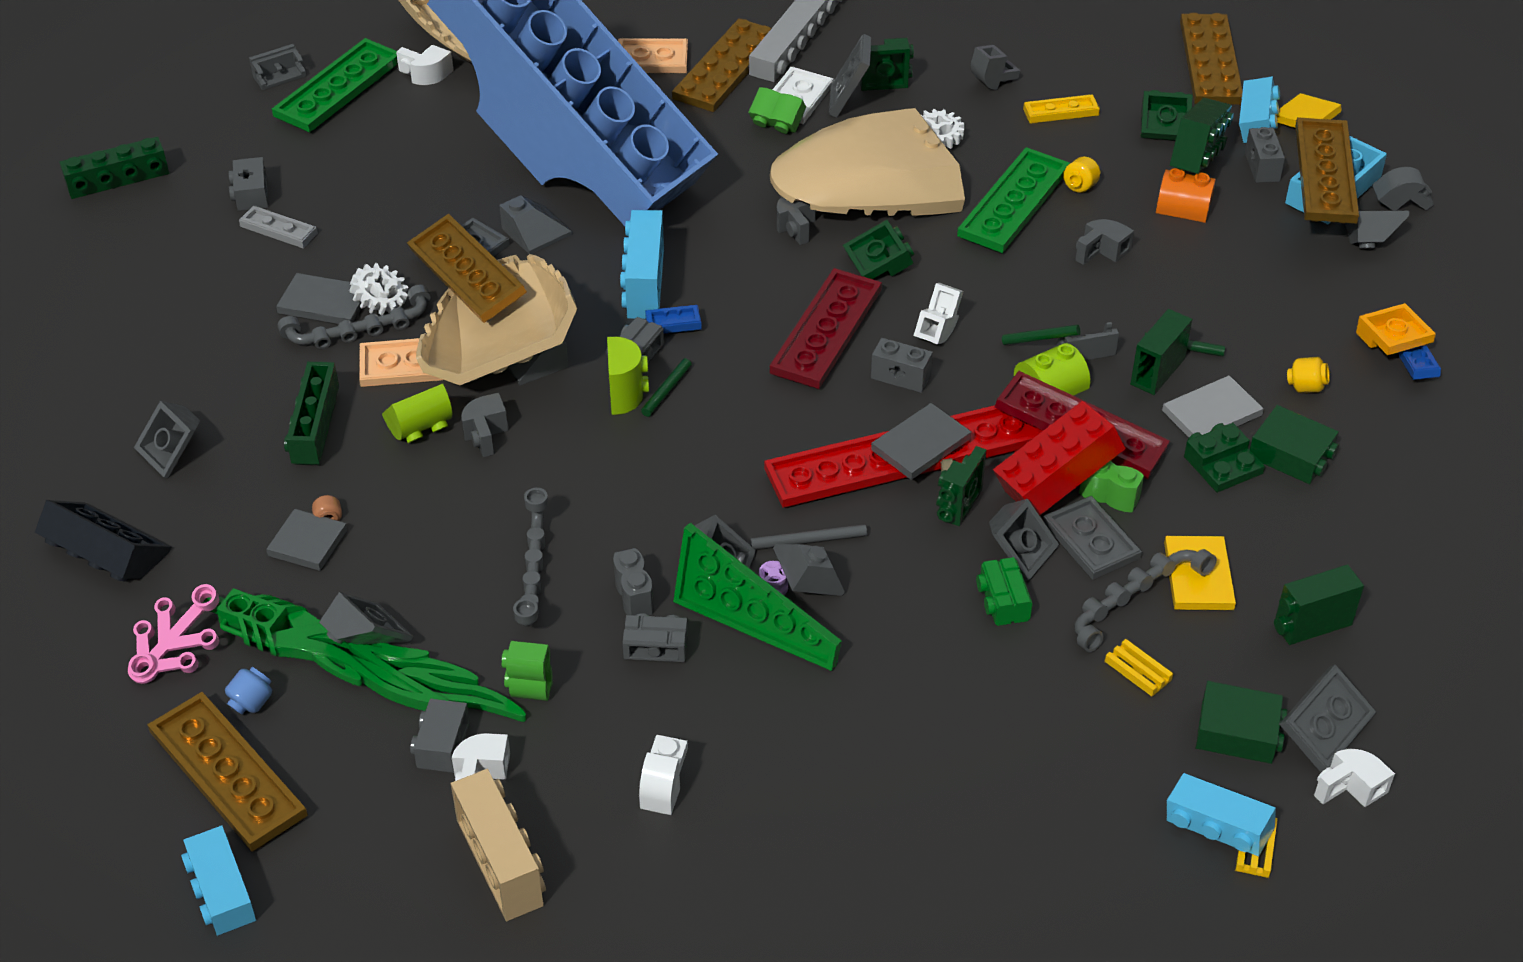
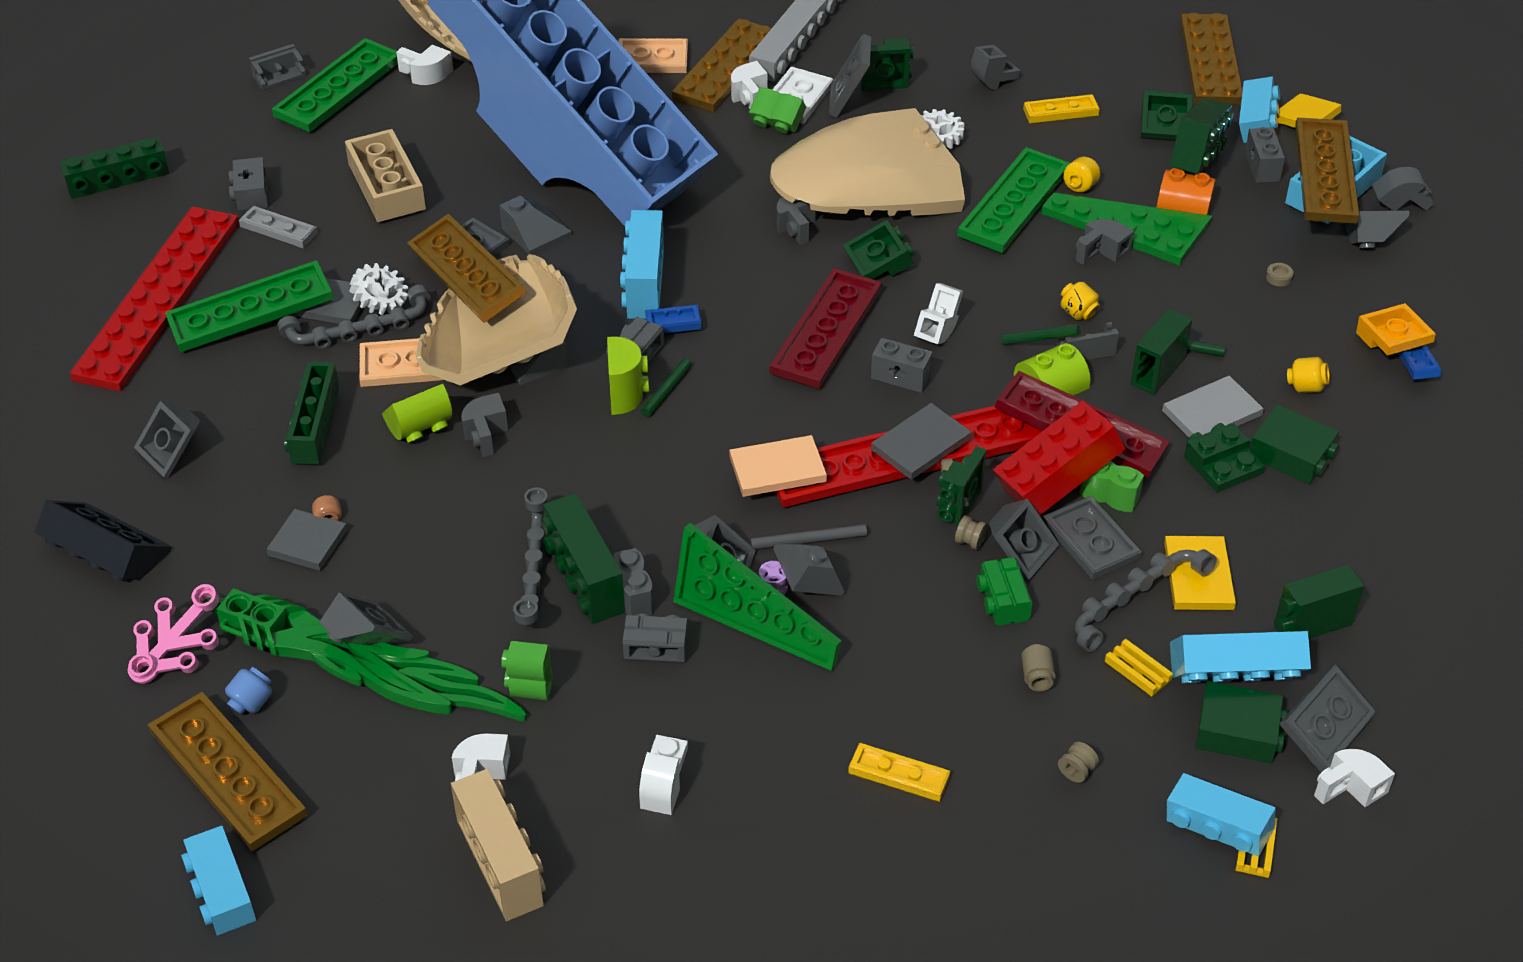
(161, 288): none -> red plate
(249, 306): none -> green plate
(385, 175): none -> tan brick
(440, 732): dark grey brick -> none
(583, 559): none -> dark green brick
(746, 82): none -> white brick
(777, 465): none -> light nougat tile
(899, 772): none -> yellow tile
(971, 532): none -> dark tan wheel
(1038, 667): none -> dark tan brick
(1078, 762): none -> dark tan wheel
(1080, 301): none -> yellow head
(1156, 230): none -> green wing
(1240, 654): none -> medium azure brick
(1279, 274): none -> dark tan tile

